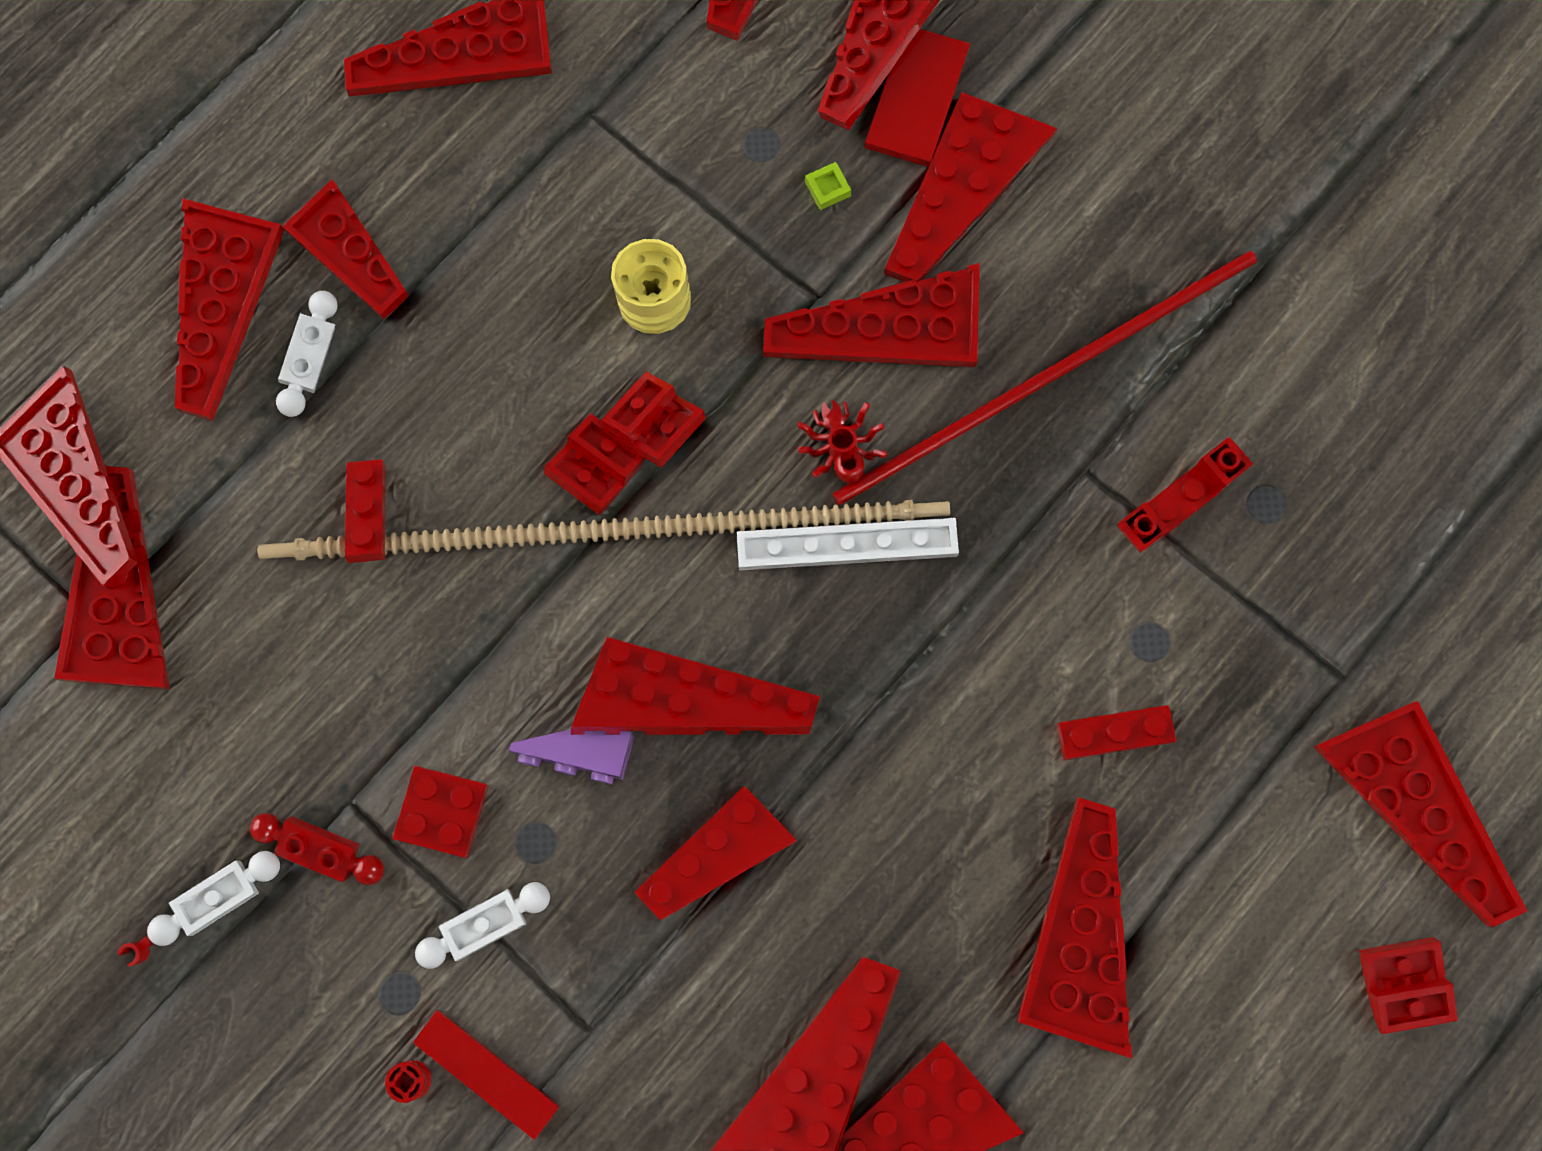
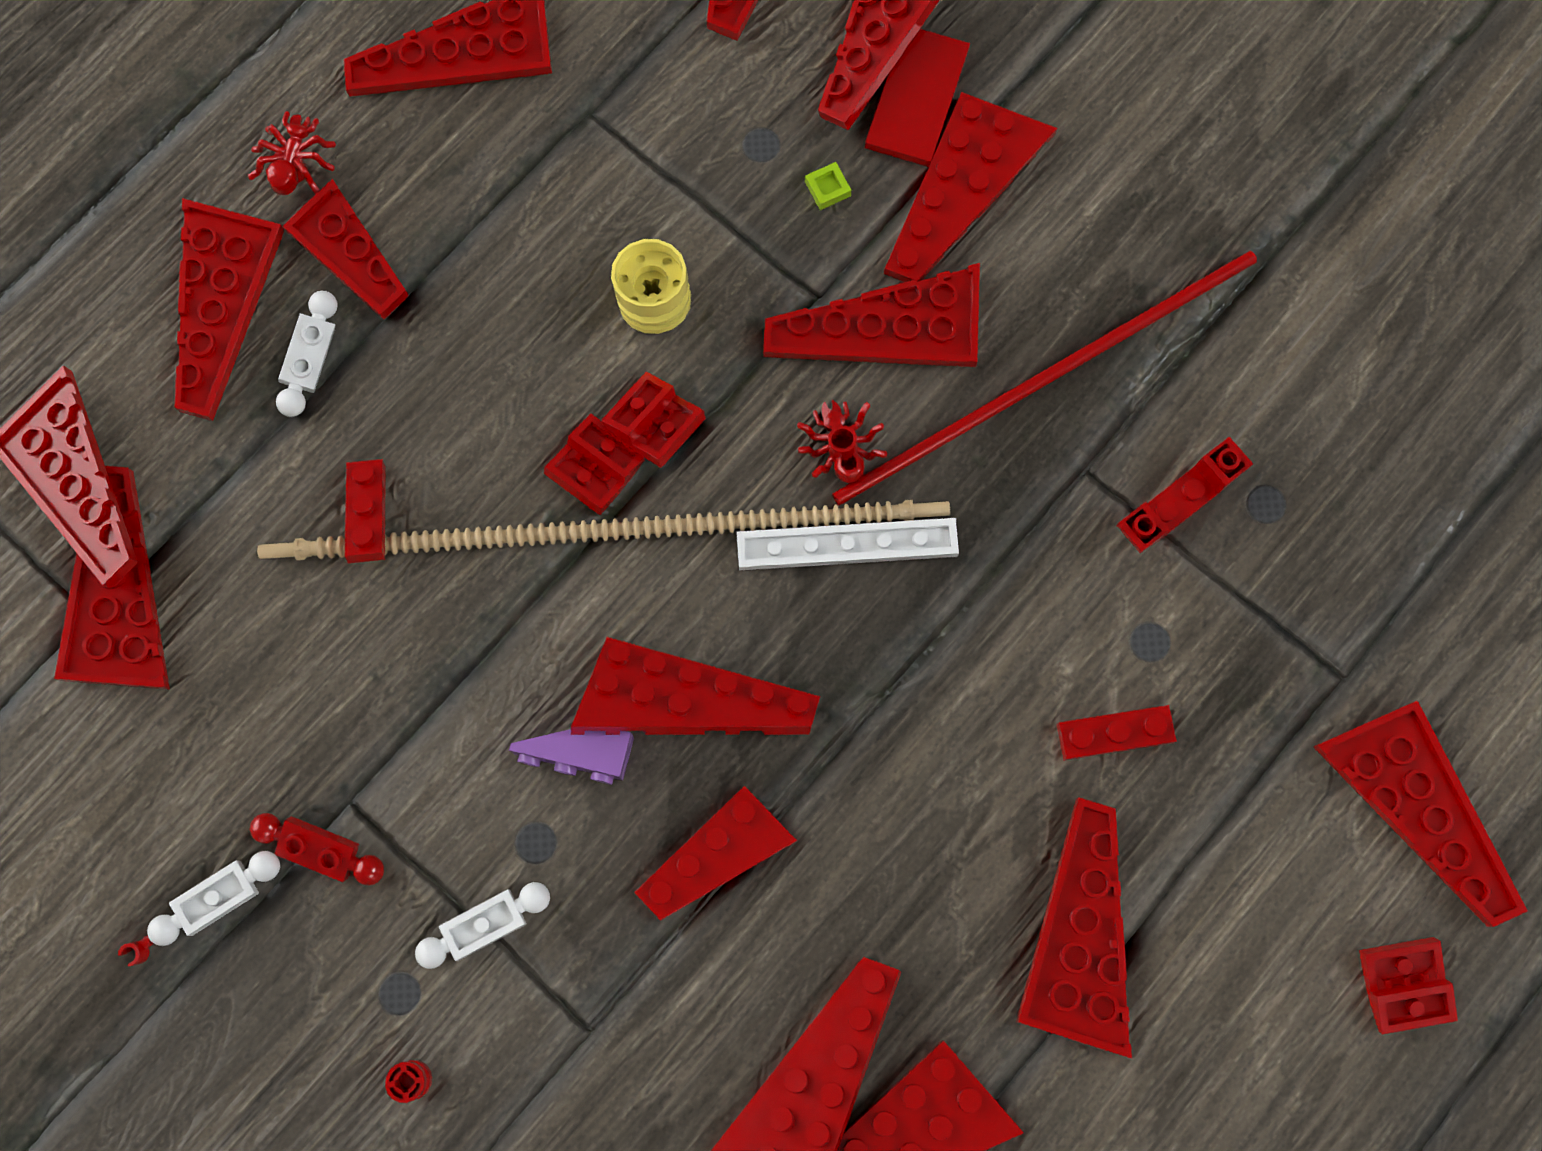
(288, 163): none -> red animal
(440, 811): red plate -> none
(486, 1074): red tile -> none

